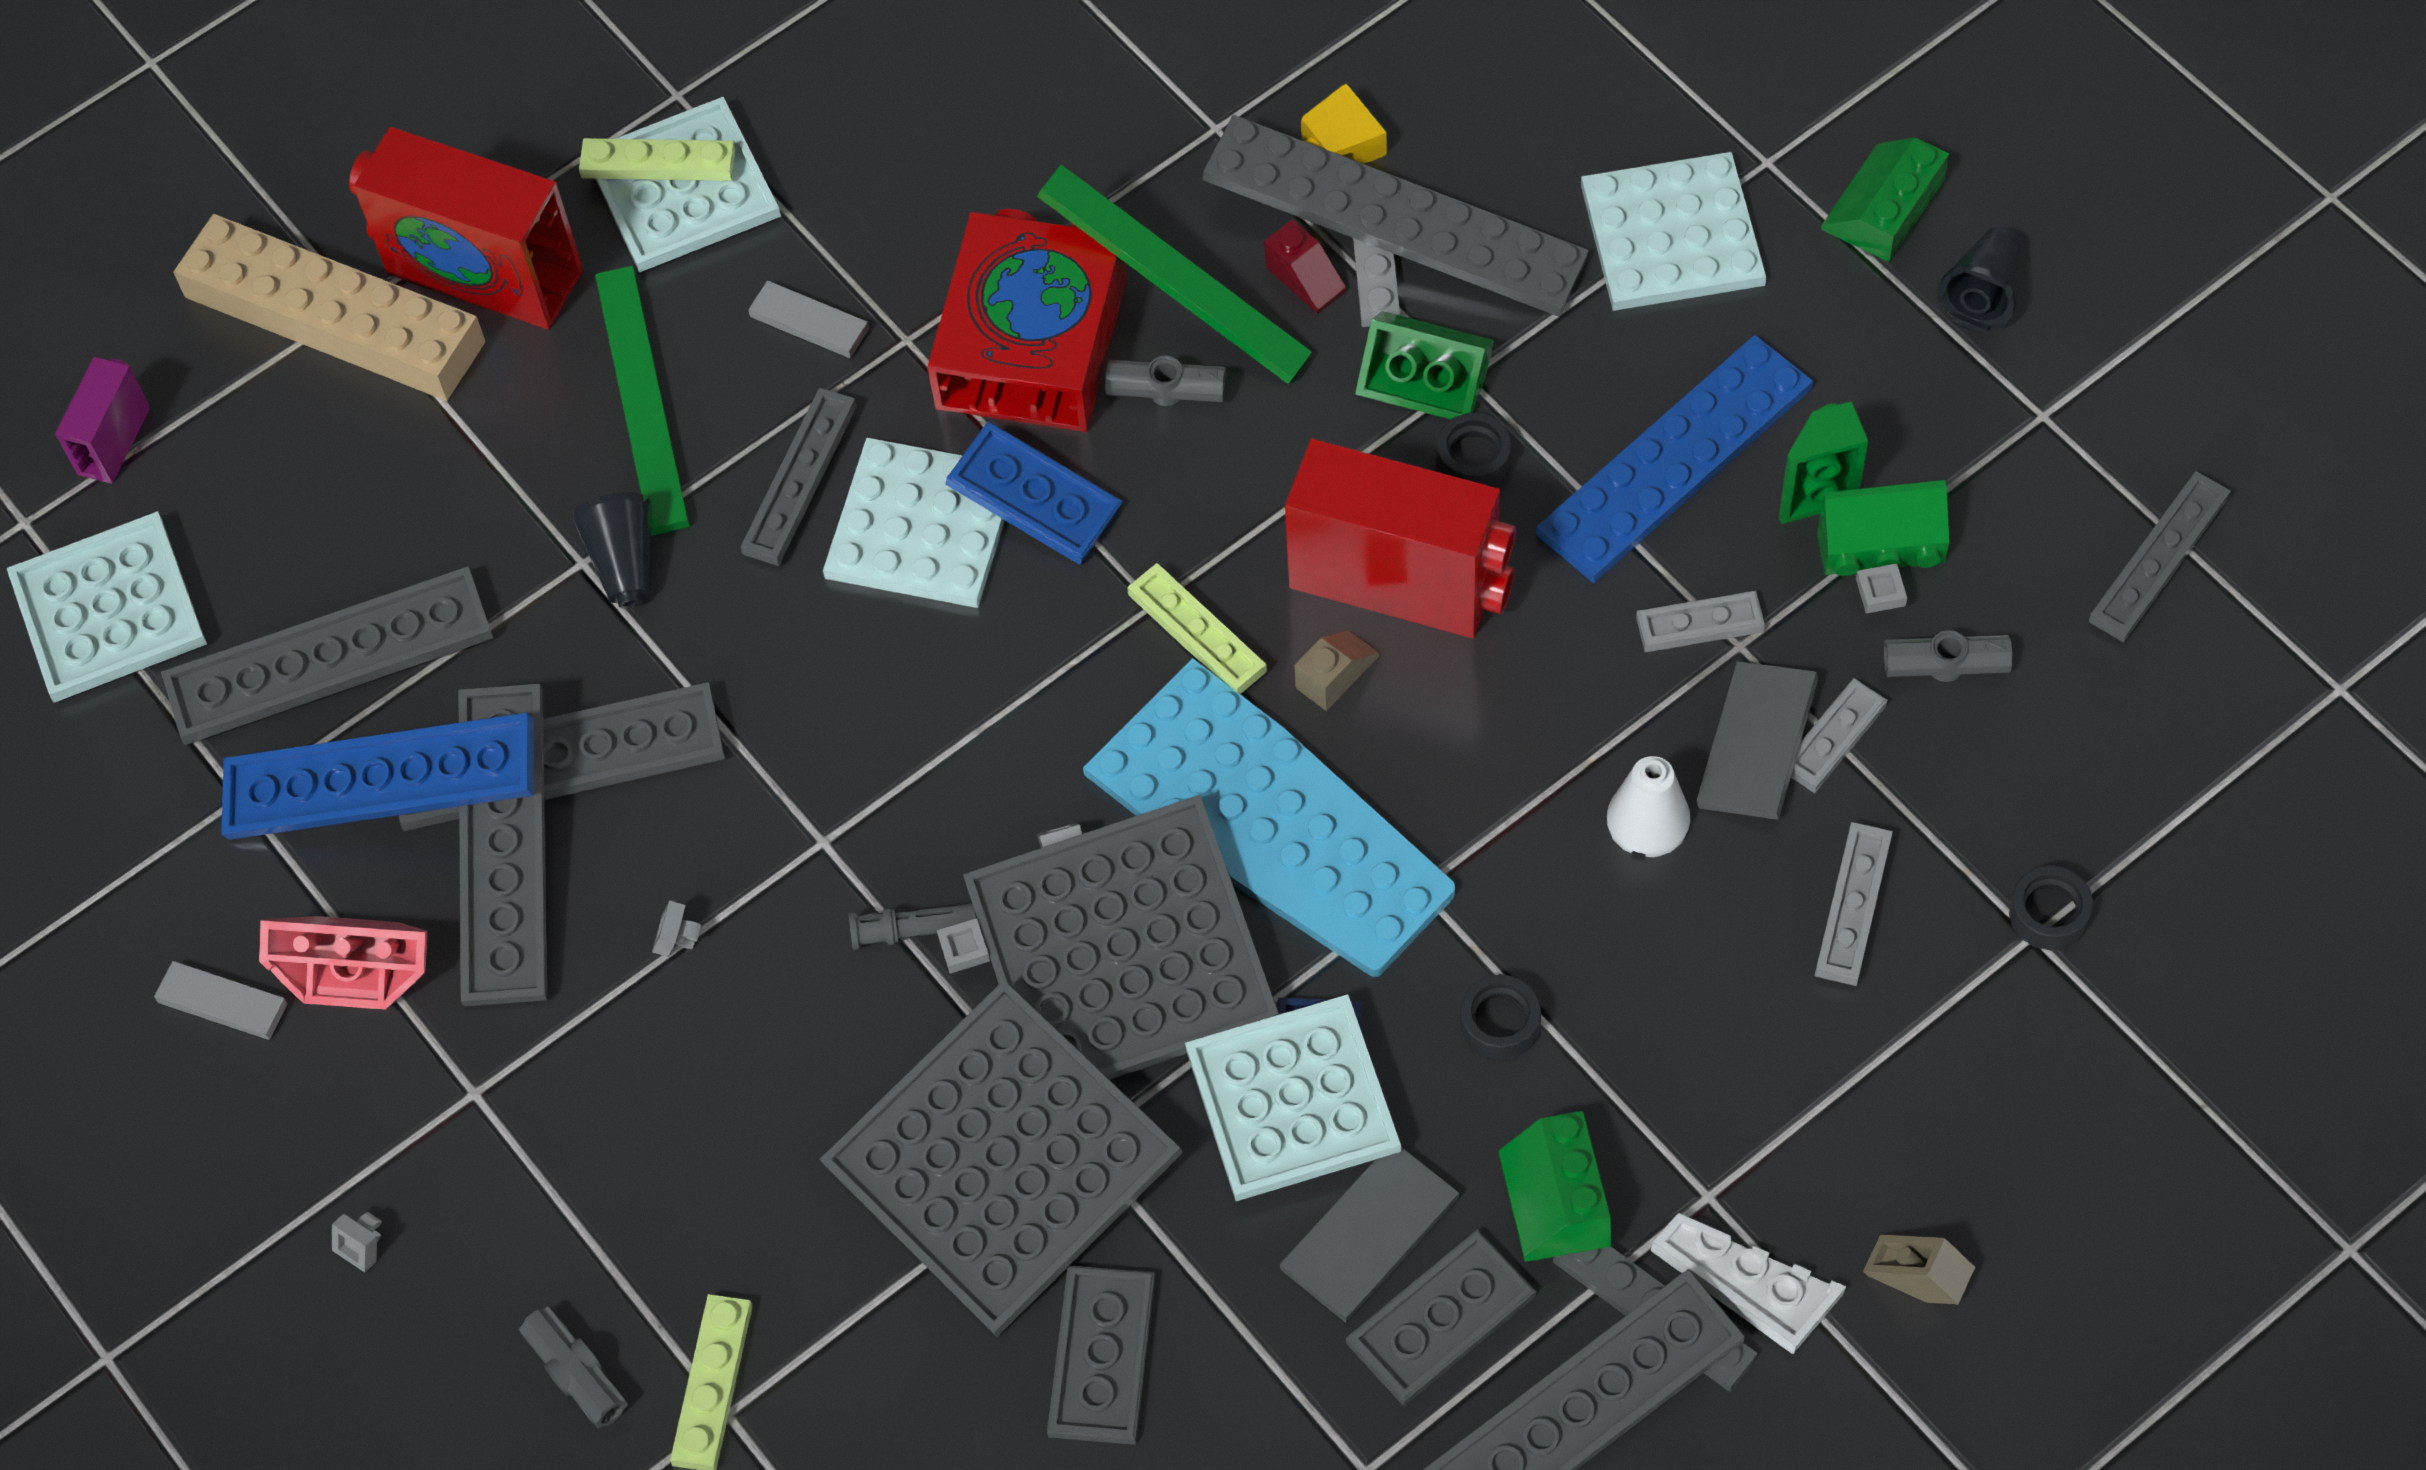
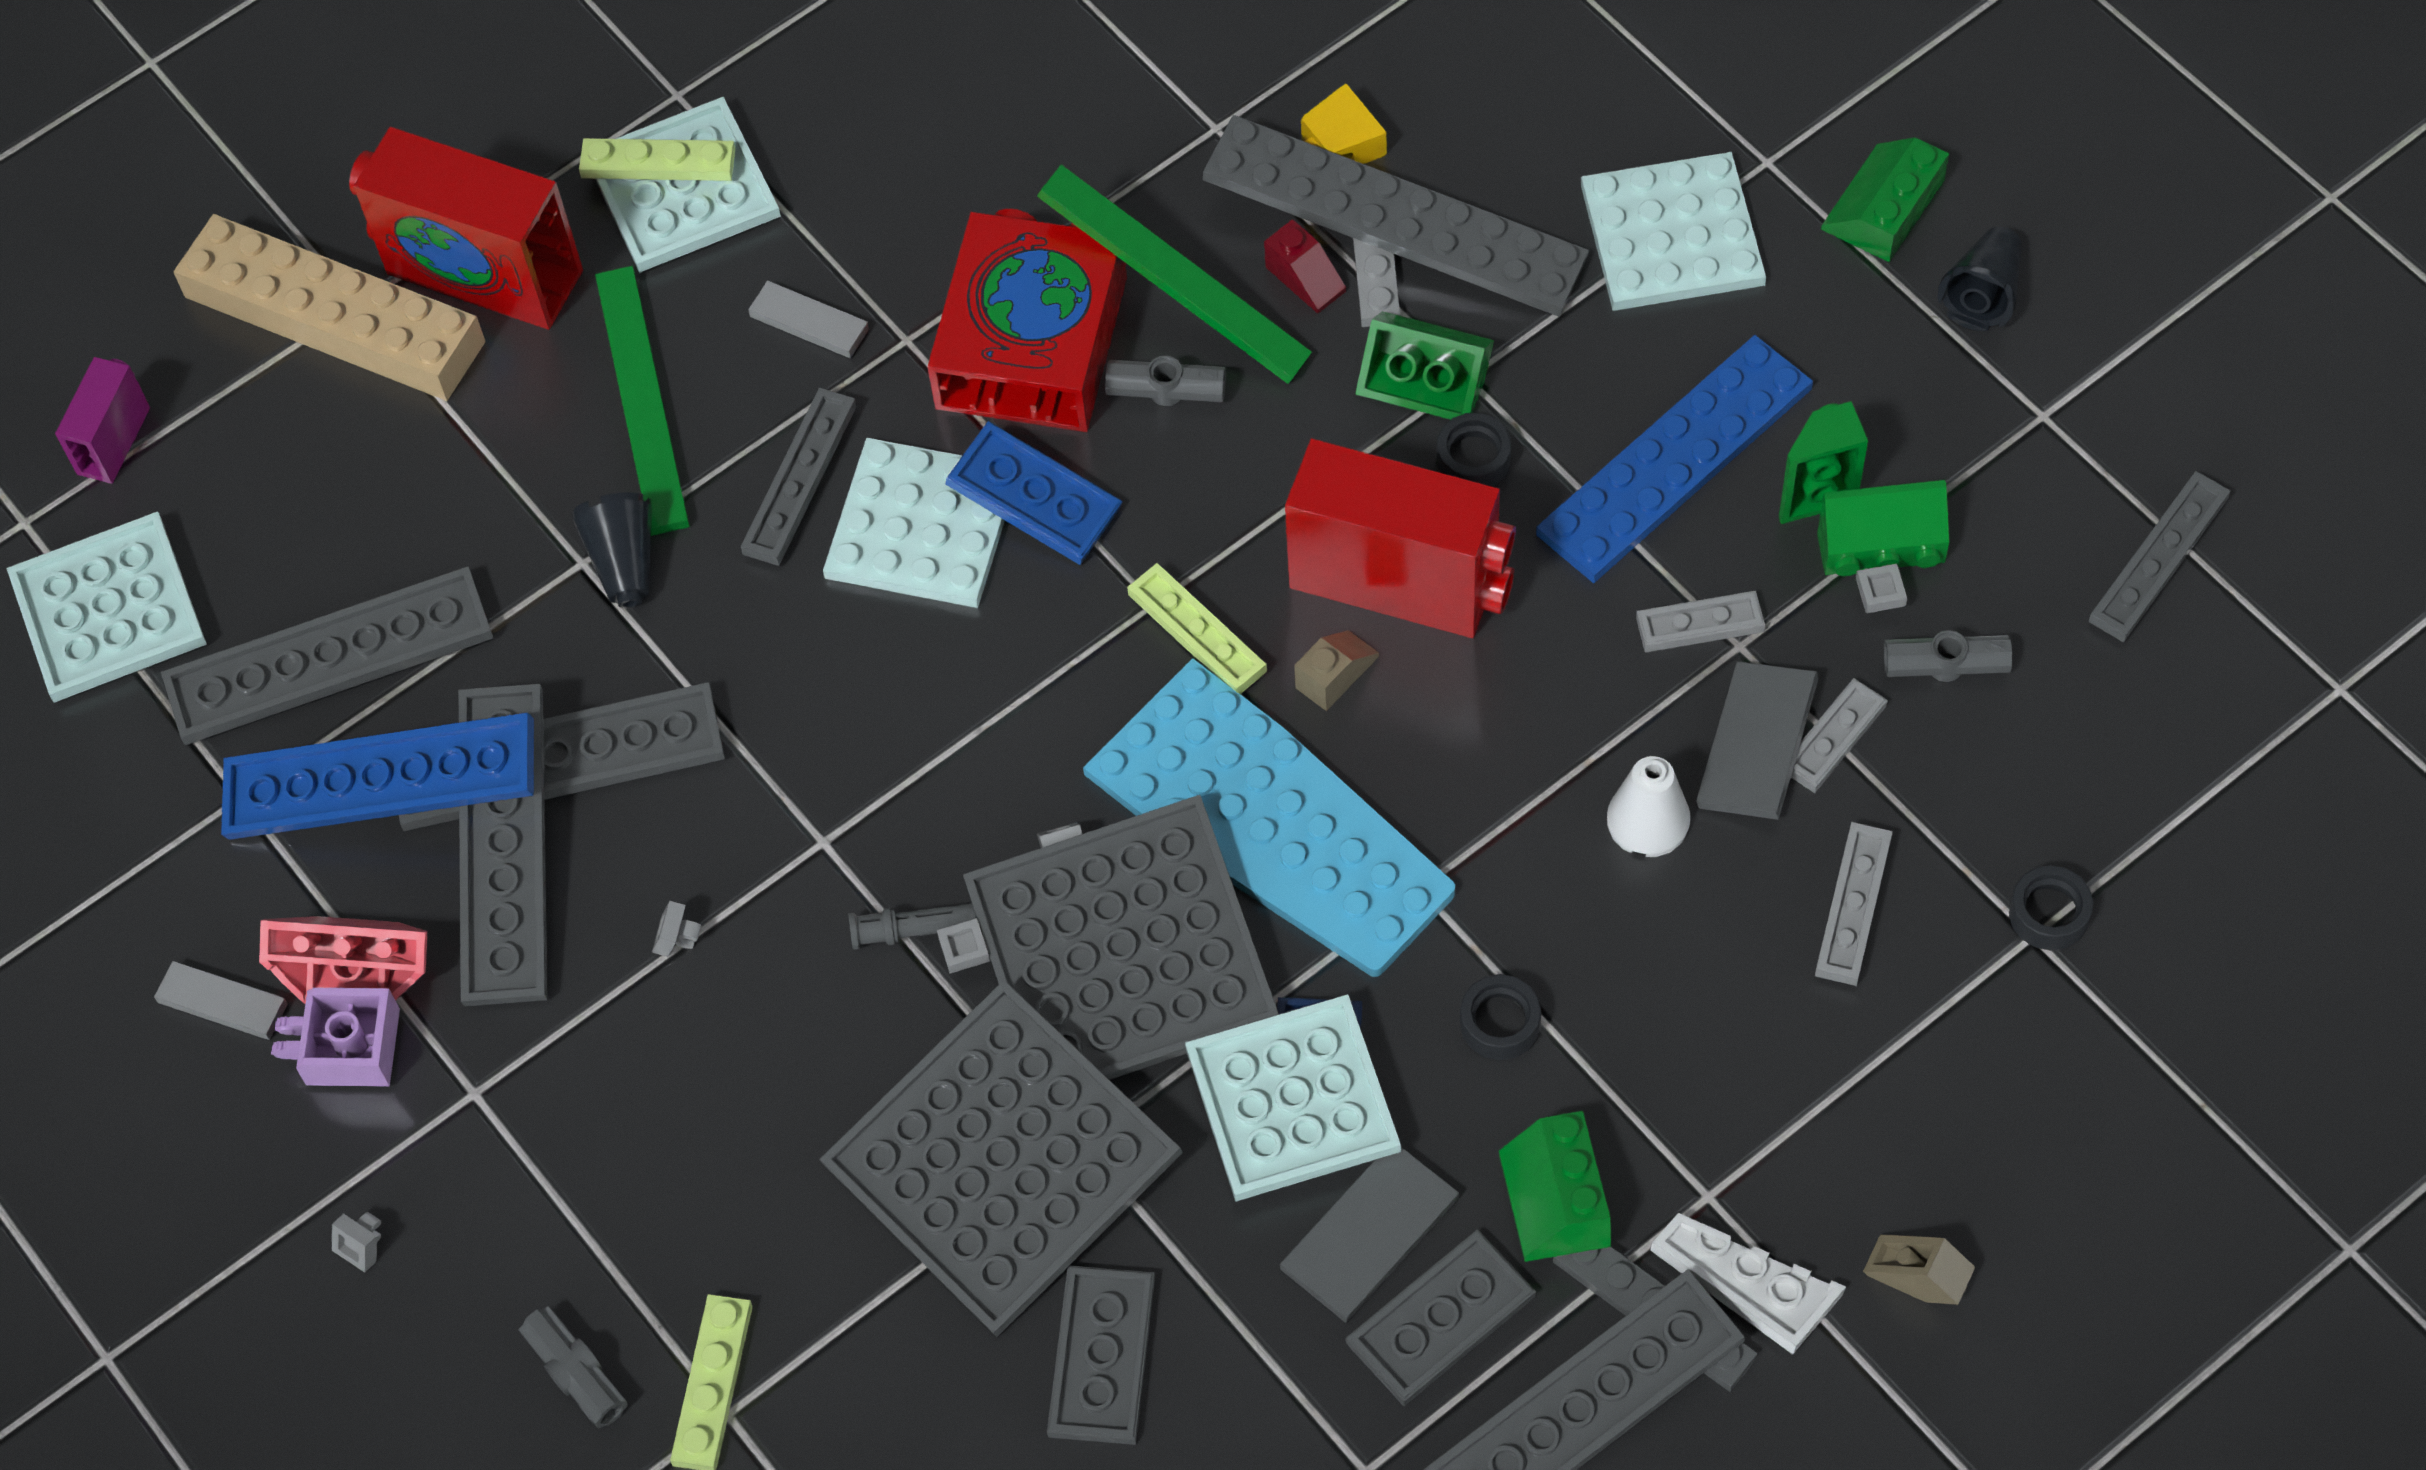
(344, 1037): none -> lavender hinge

